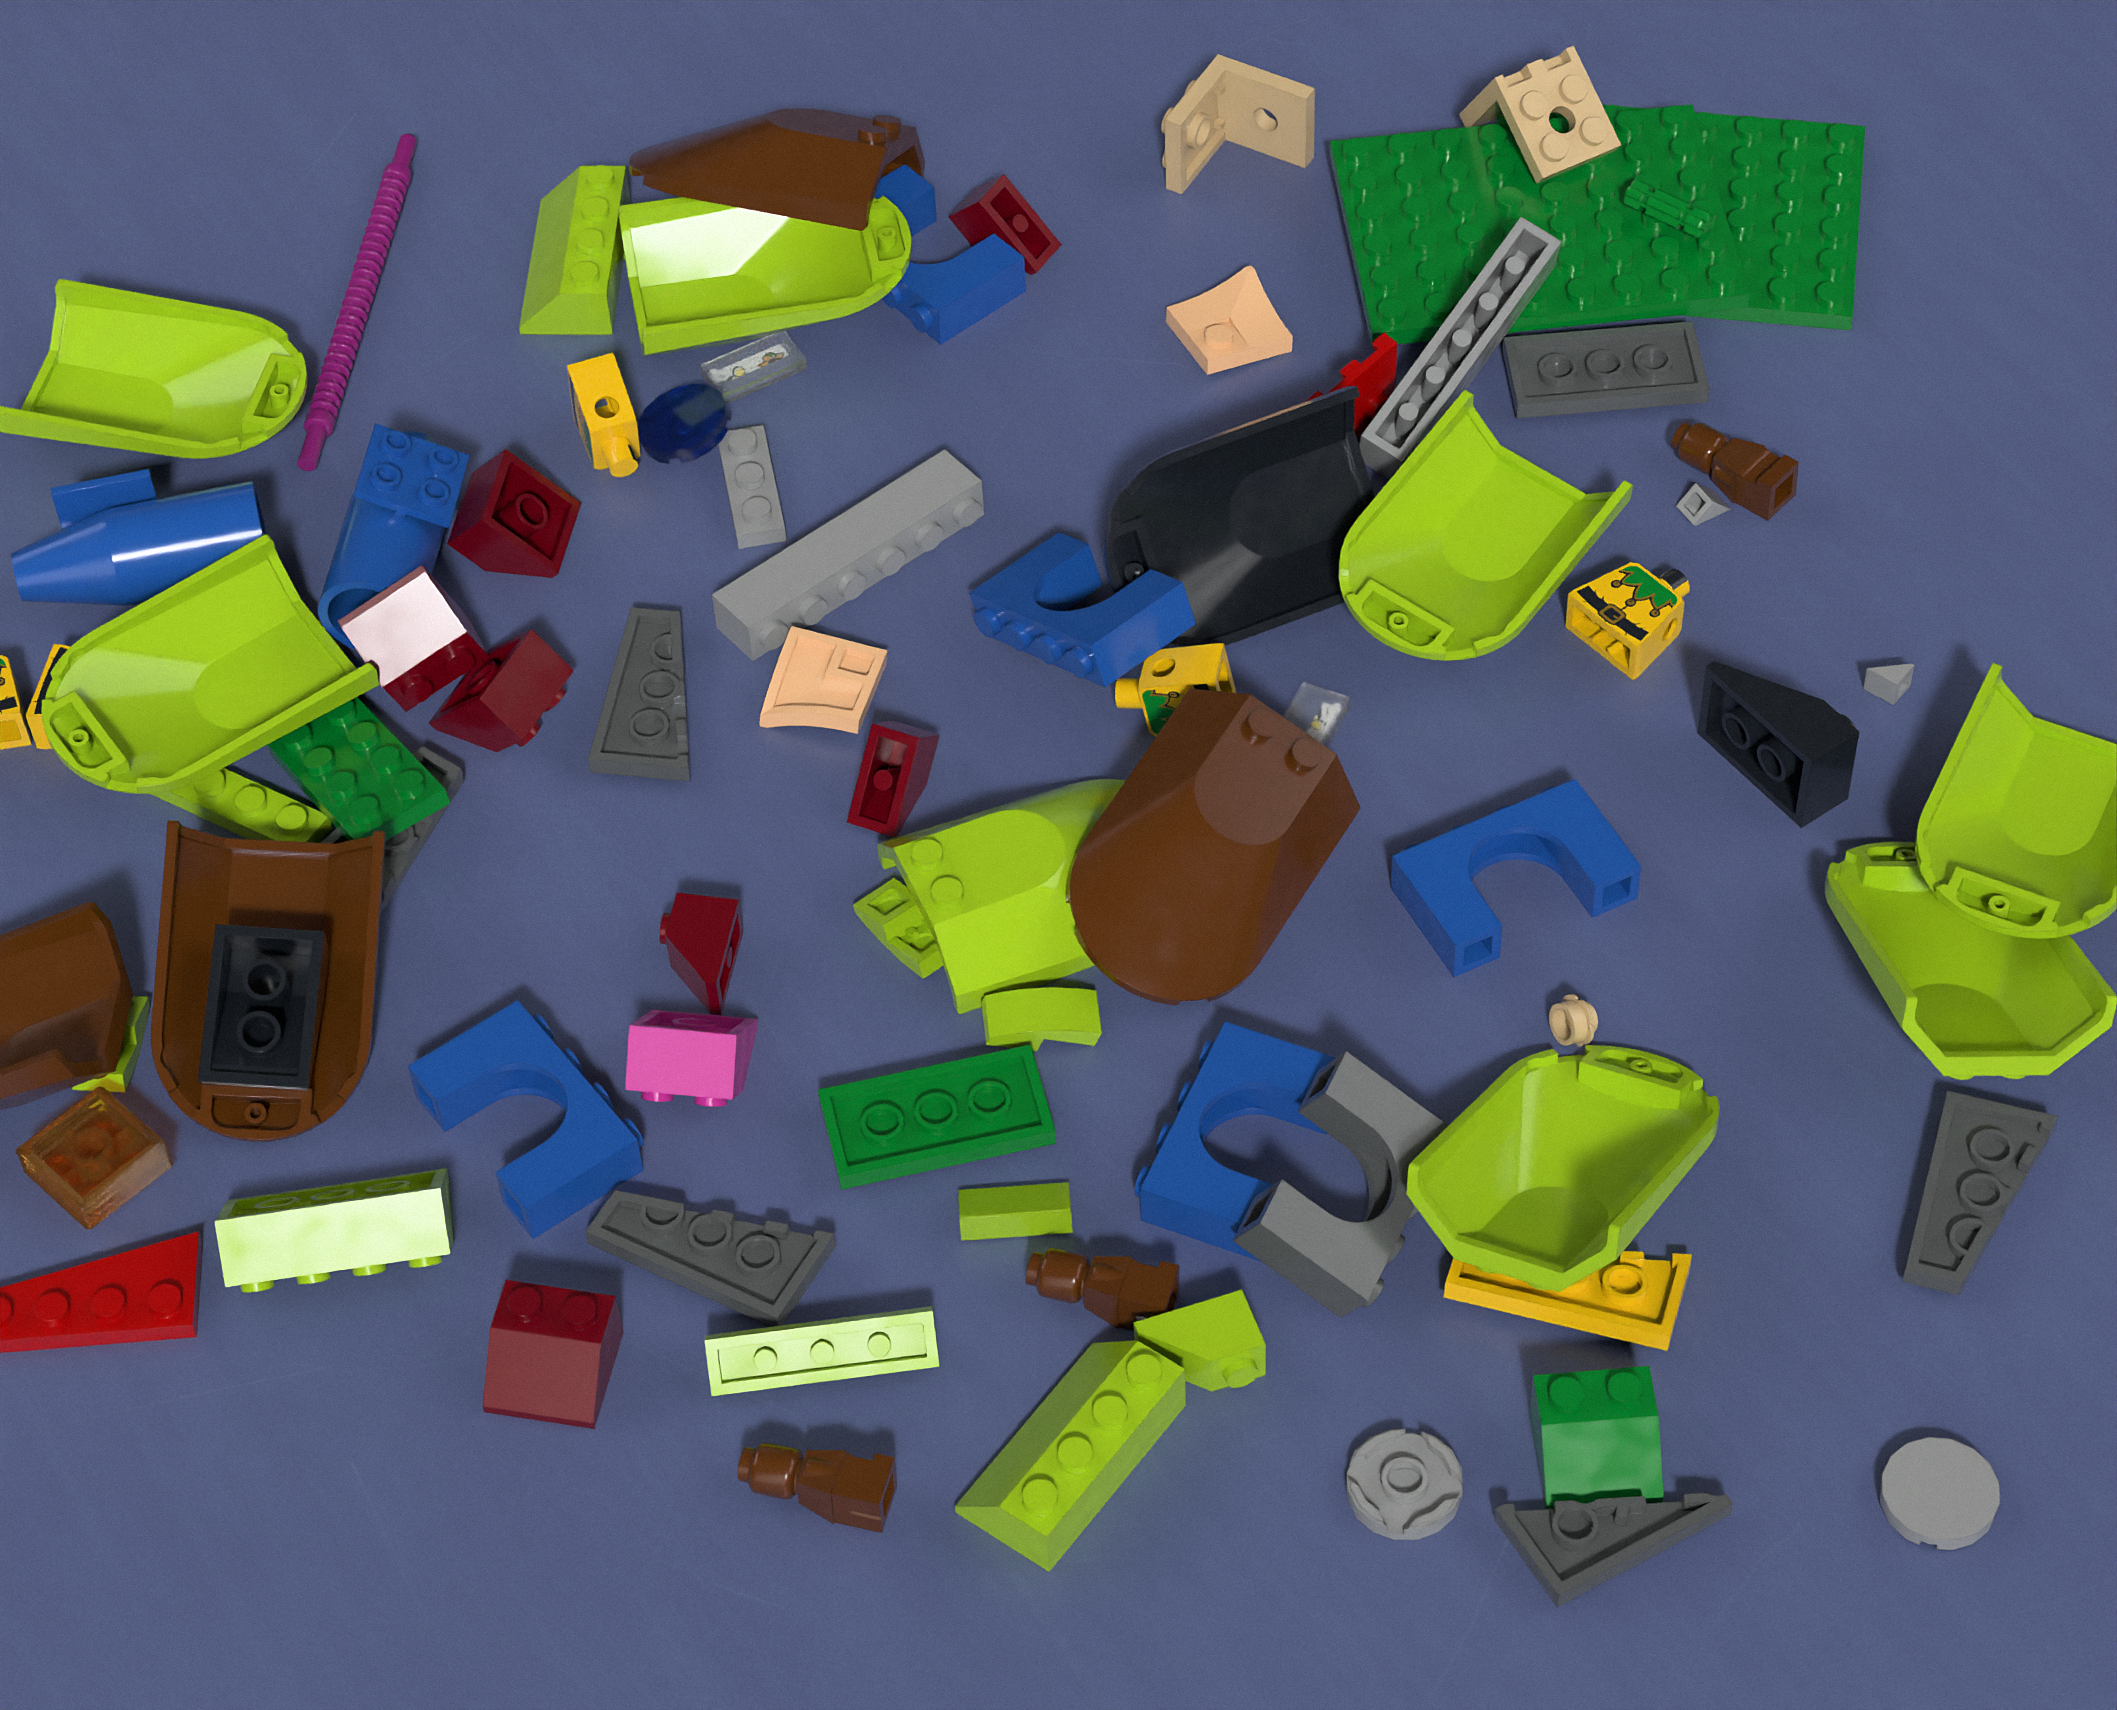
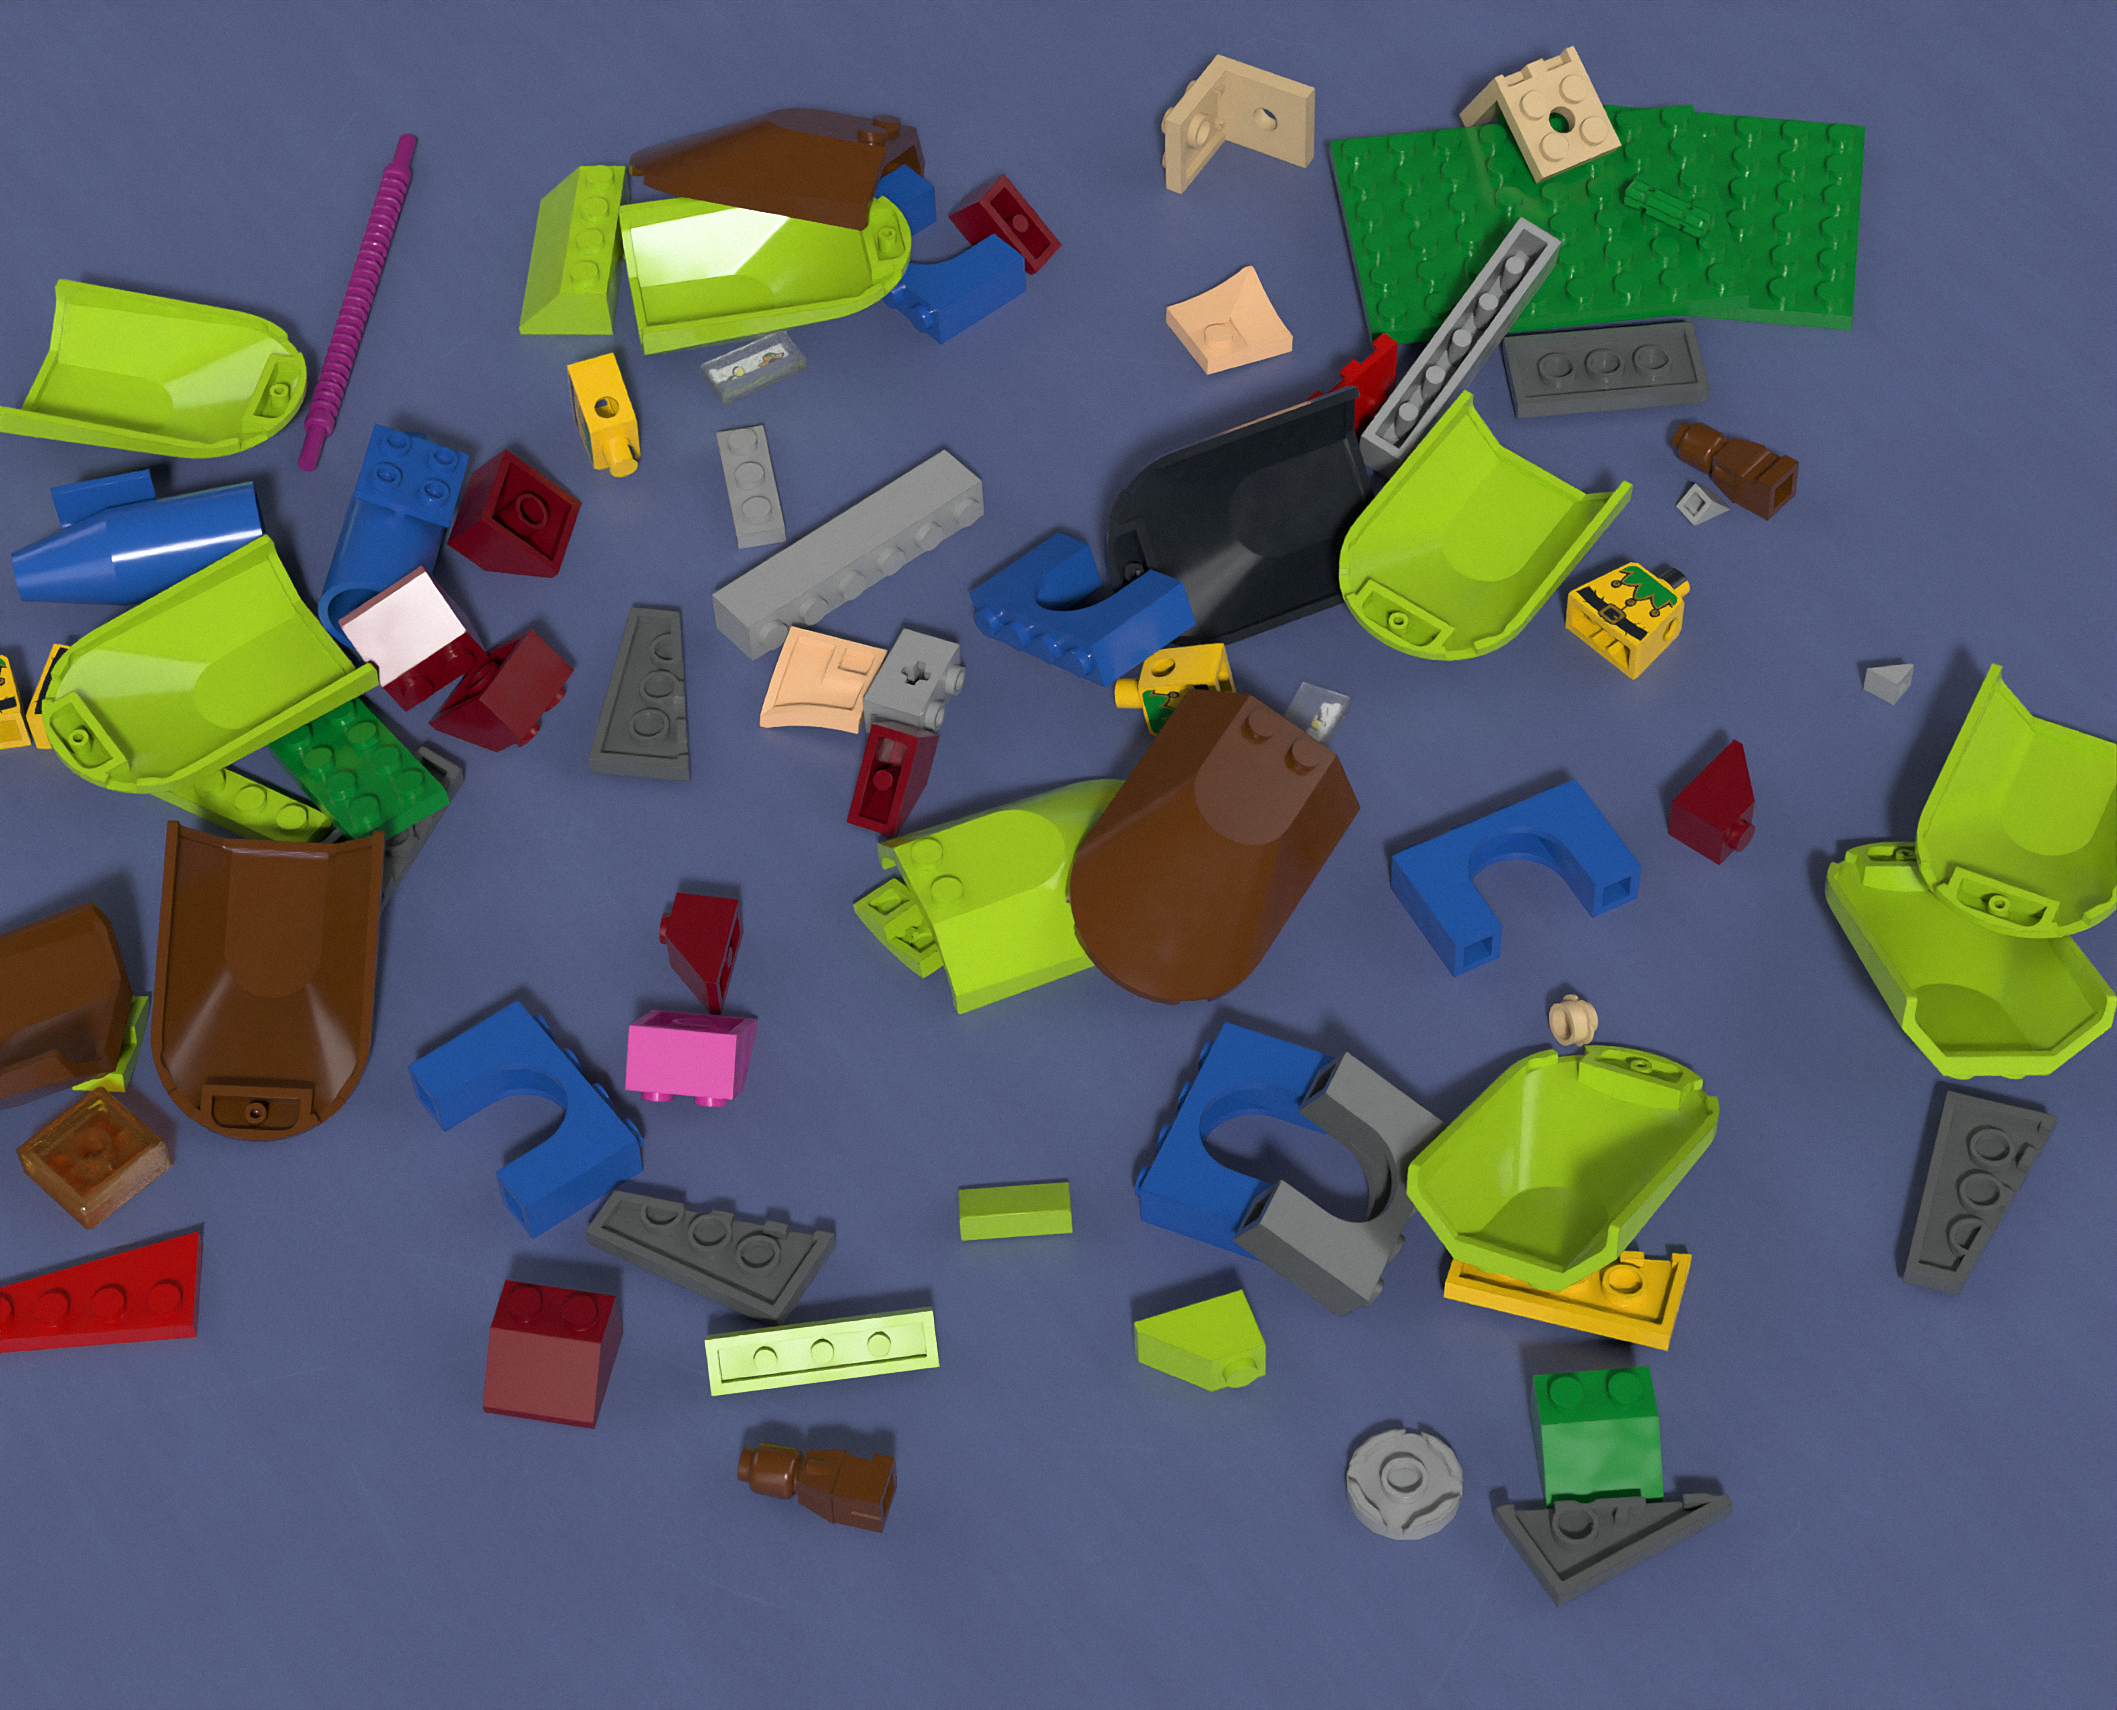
(263, 1007): black slope -> none
(335, 1230): slope -> none
(683, 423): clear blue tile -> none
(915, 682): none -> light grey brick
(936, 1117): green plate -> none
(1038, 1014): lime slope -> none
(1076, 1449): lime slope -> none
(1112, 1286): reddish brown piece -> none
(1716, 807): none -> dark red slope
(1779, 740): black slope -> none
(1939, 1493): light grey tile -> none

